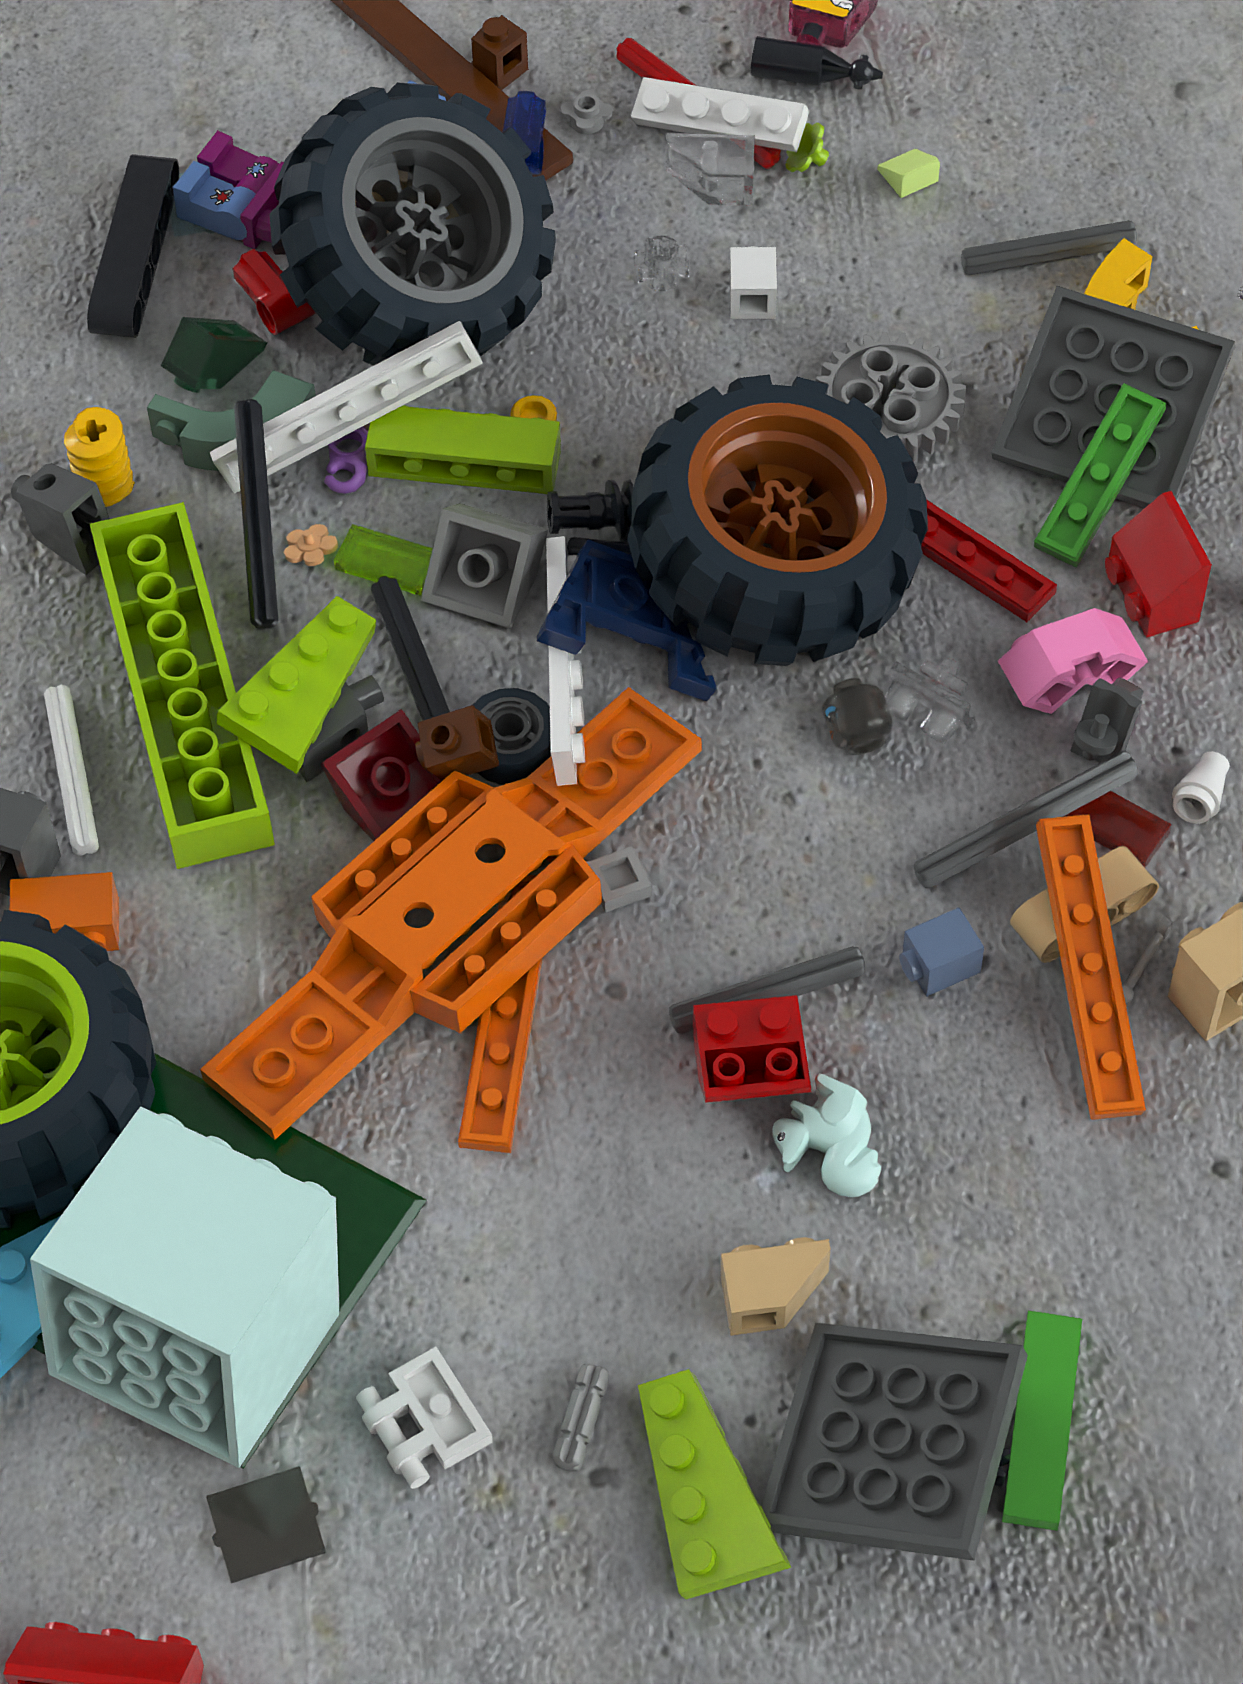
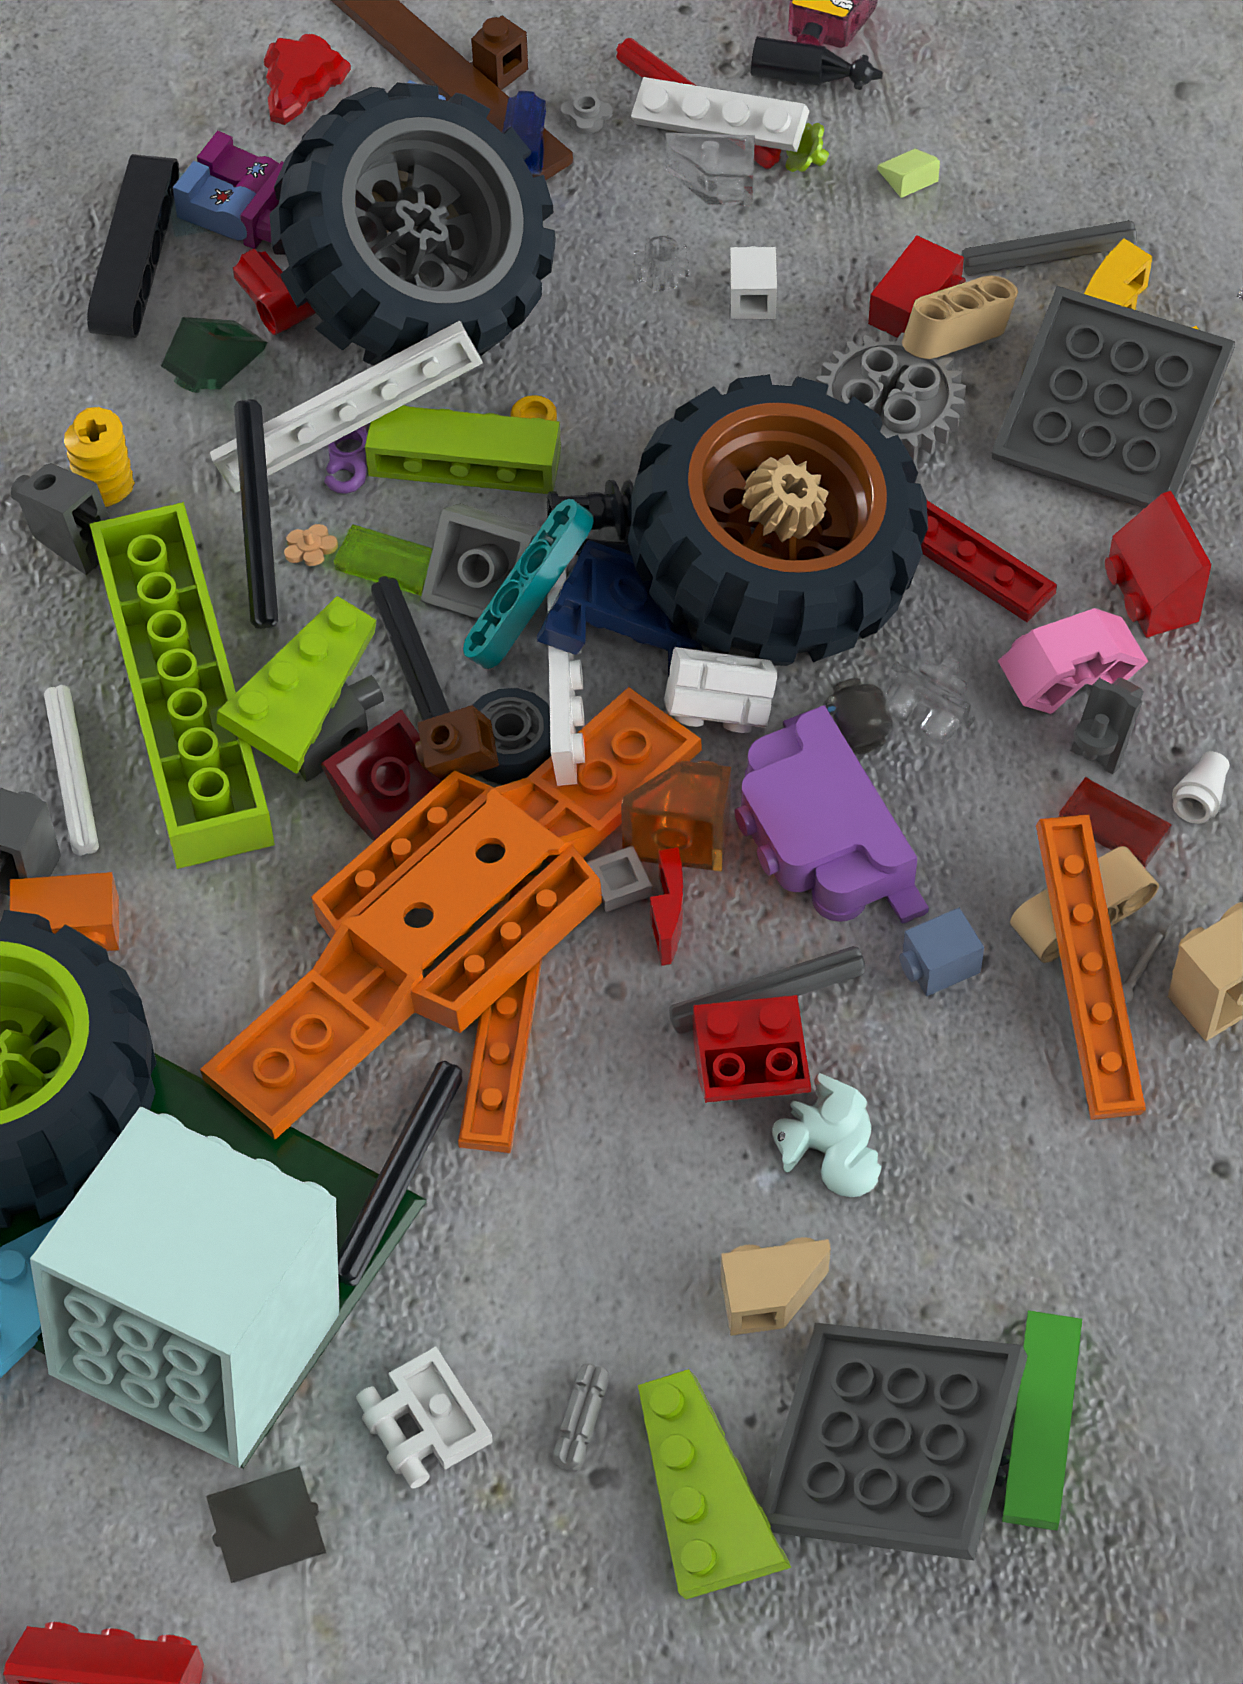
(203, 431): sand green arch -> none
(300, 74): none -> red rock
(397, 1172): none -> black axle
(528, 584): none -> teal beam
(667, 909): none -> red slope
(682, 810): none -> clear orange slope
(720, 689): none -> white brick
(784, 498): none -> tan gear
(825, 822): none -> medium lavender brick
(916, 273): none -> red brick
(959, 317): none -> tan beam
(1023, 819): dark grey axle -> none
(1099, 475): bright green tile -> none

